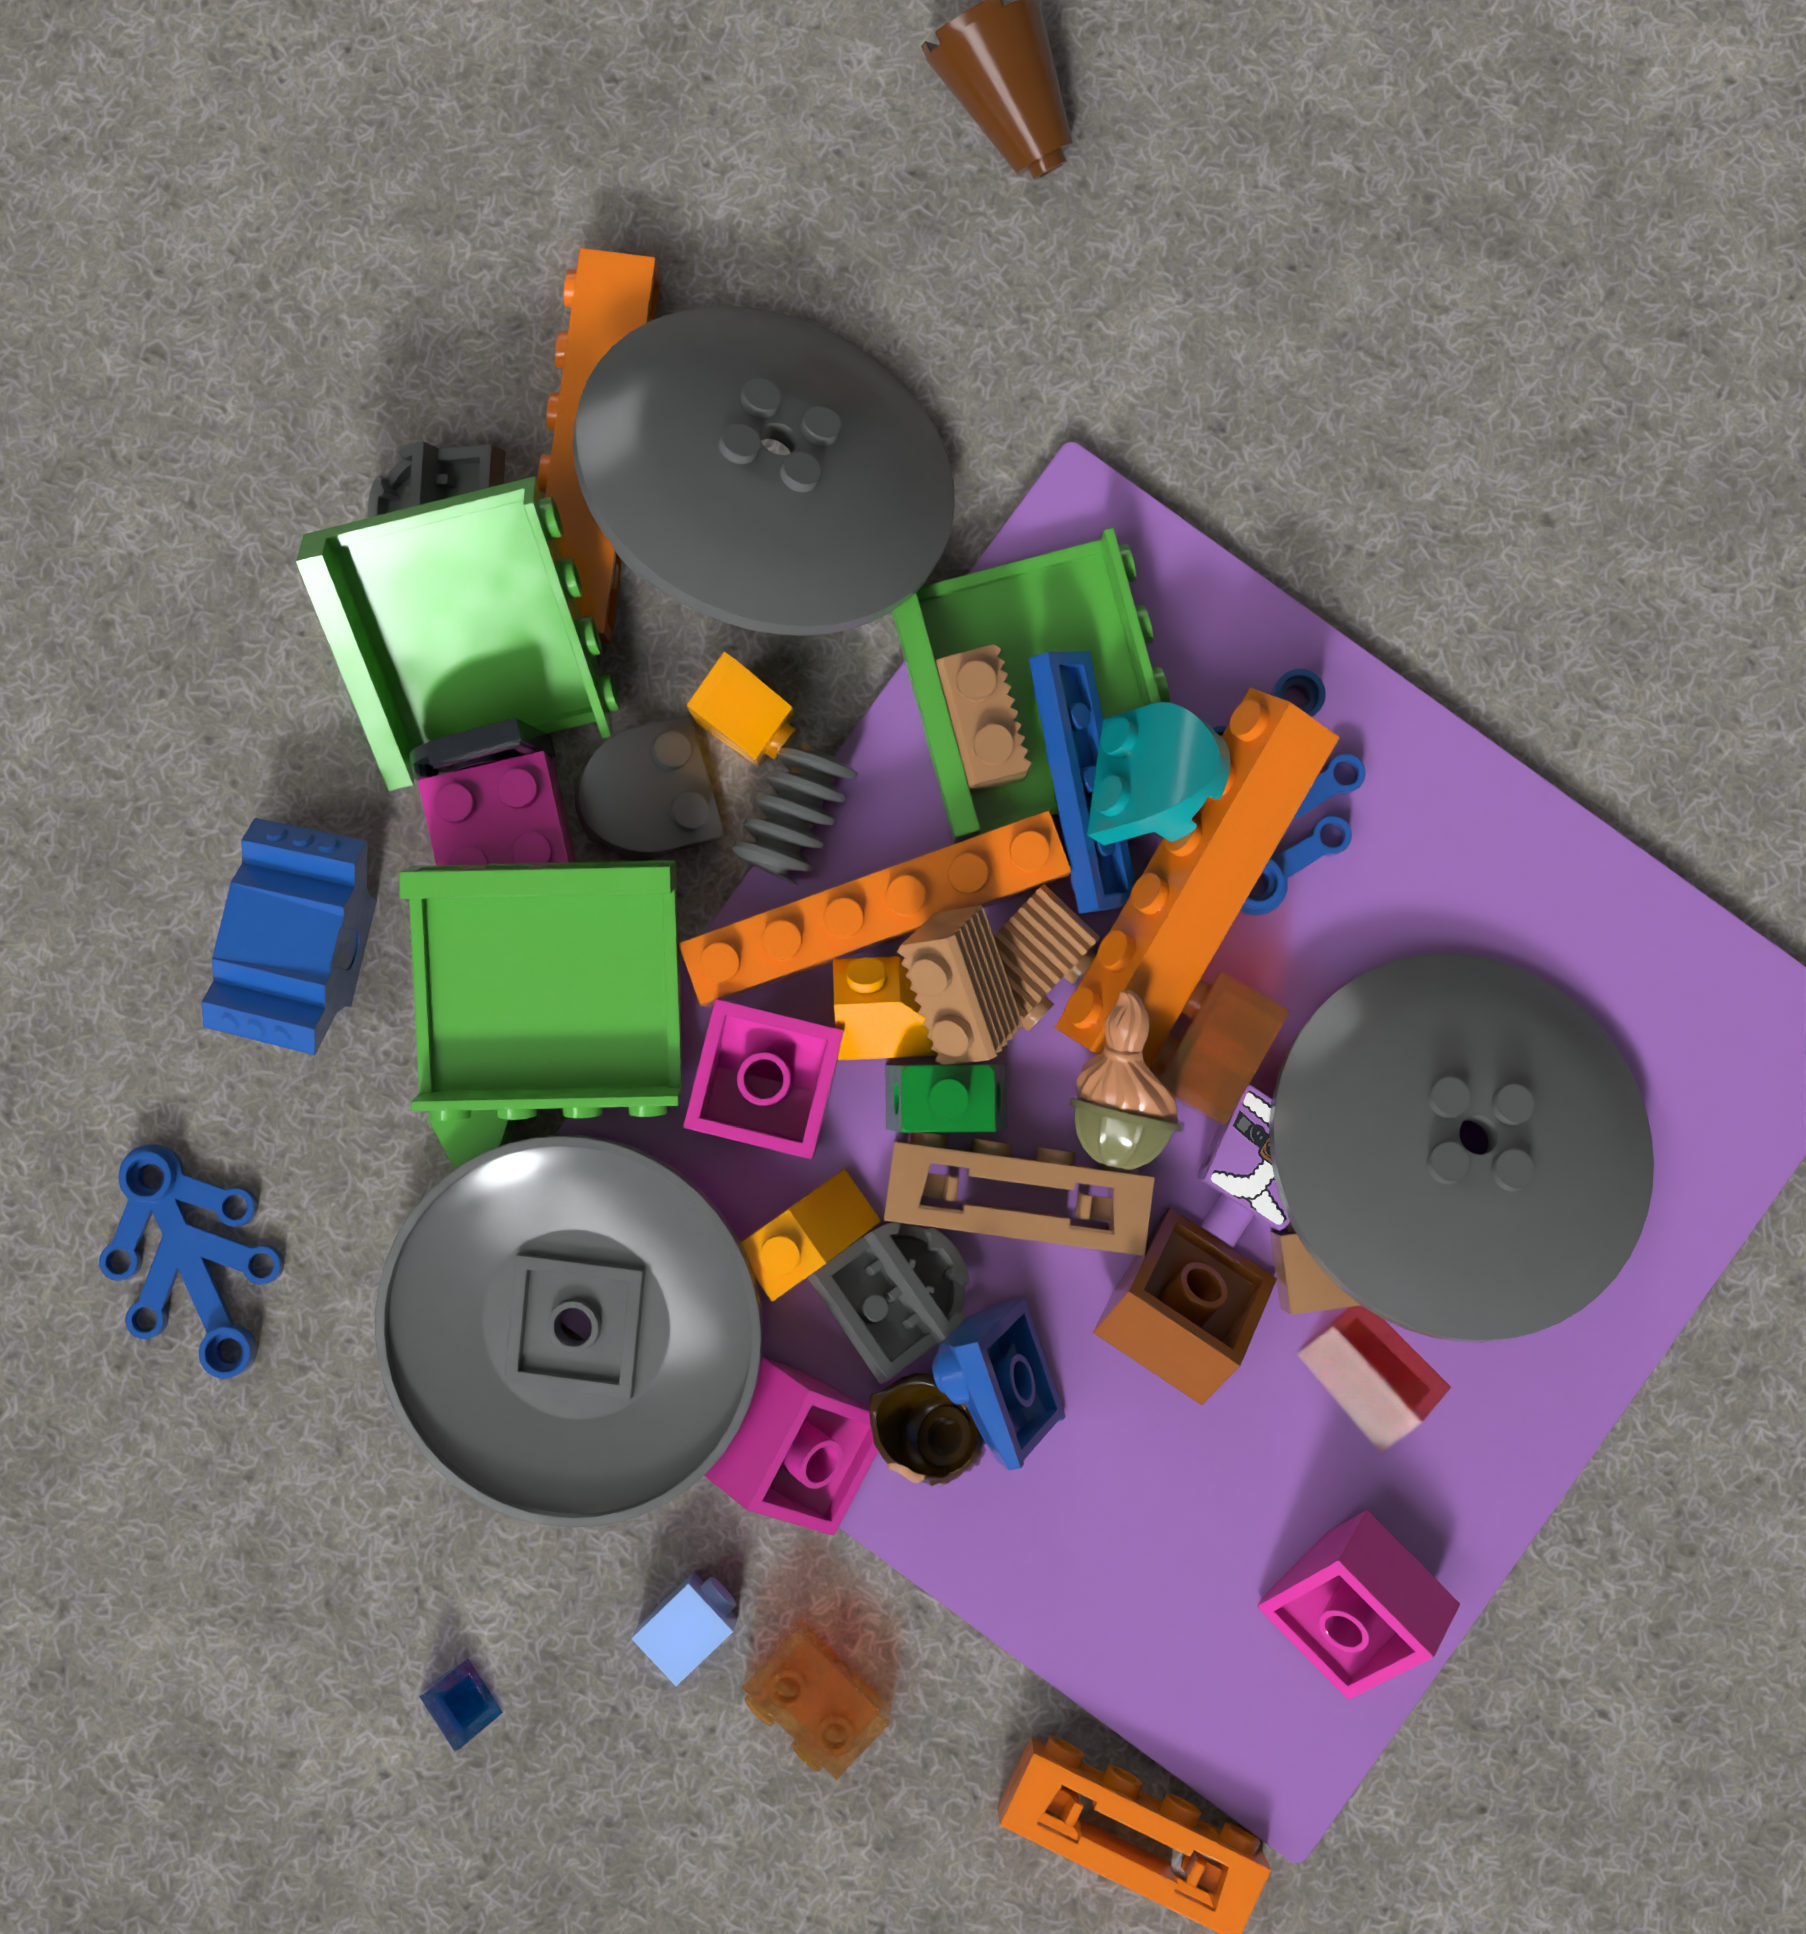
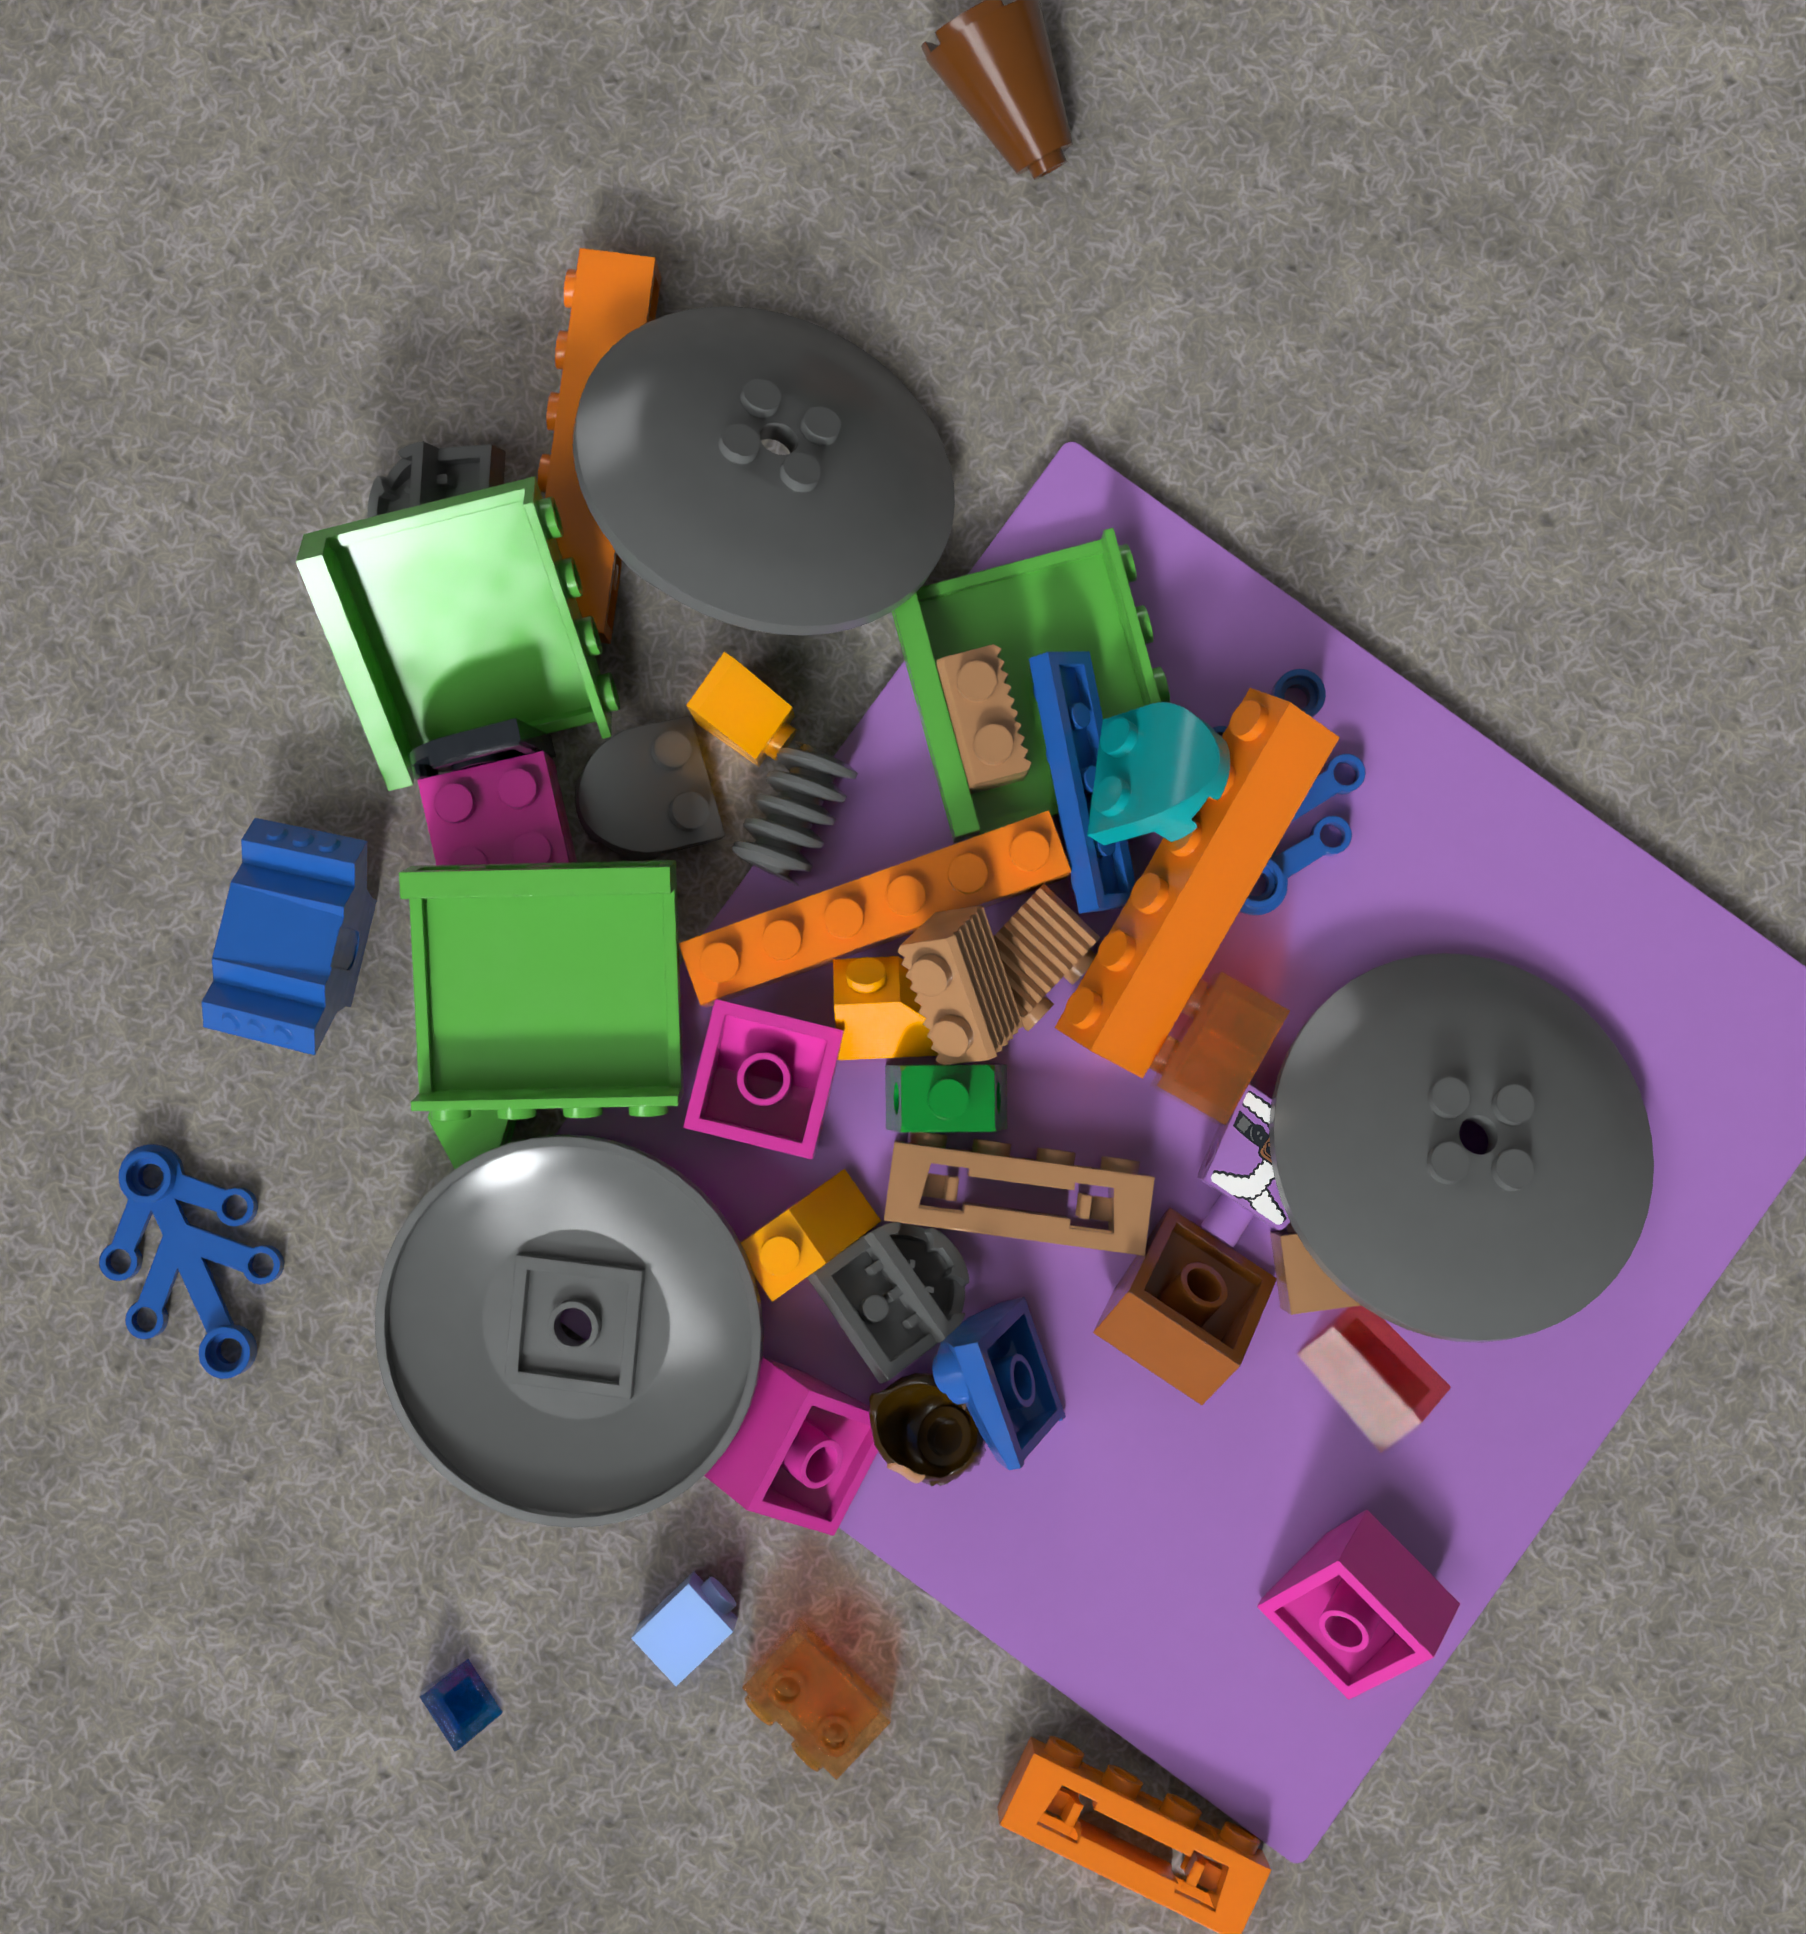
(1120, 1105): piece -> none

